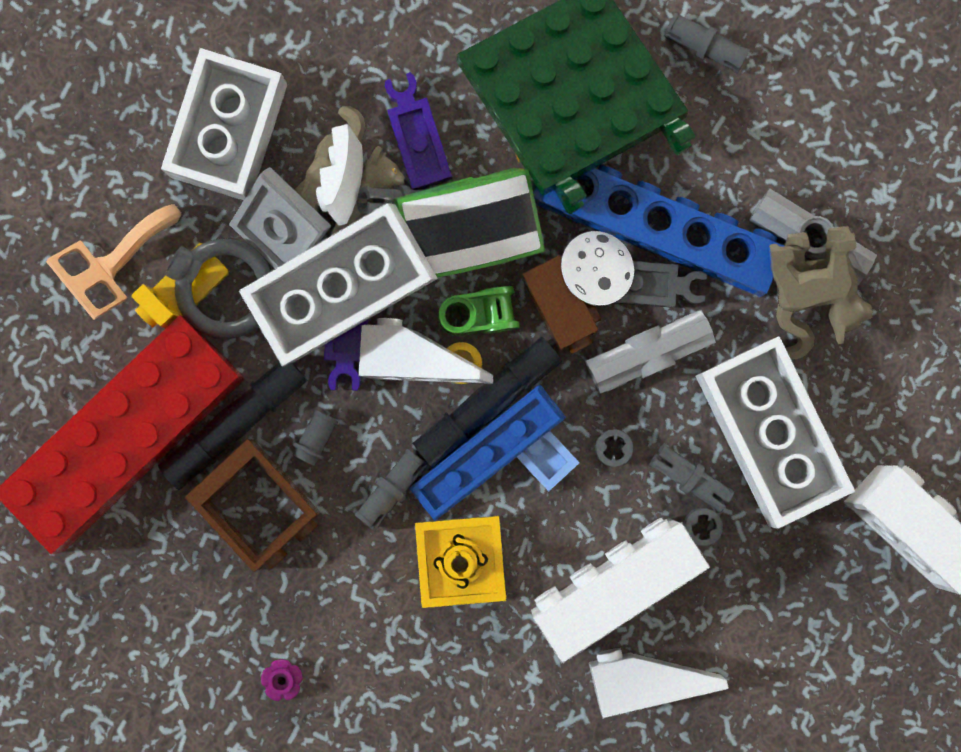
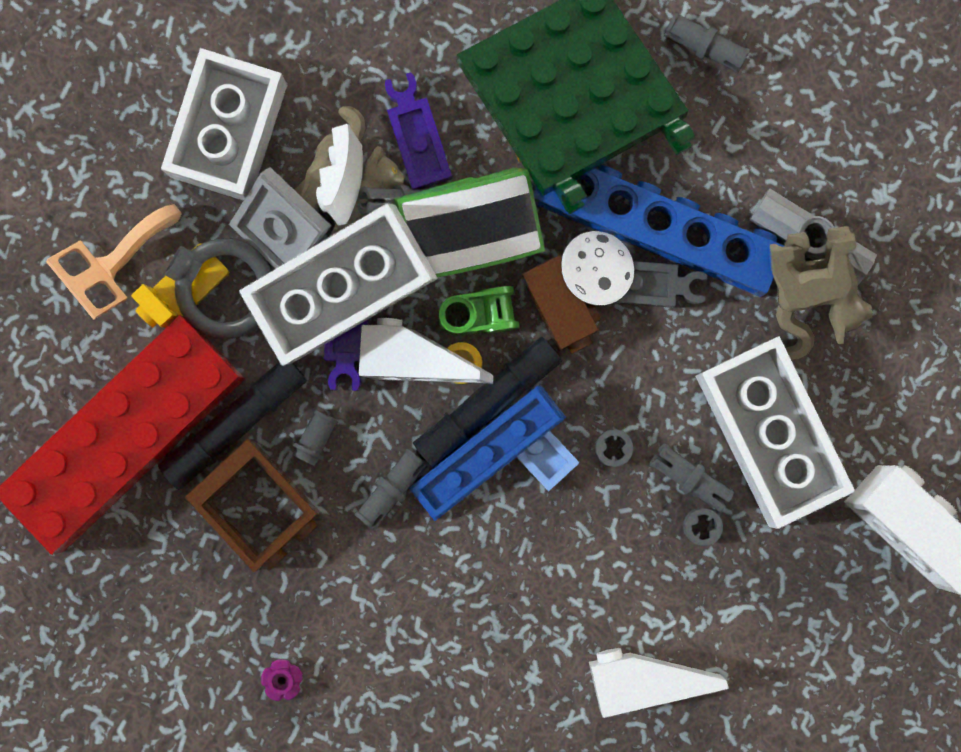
(439, 585): yellow plate -> none
(619, 588): white brick -> none
(650, 351): light grey piece -> none

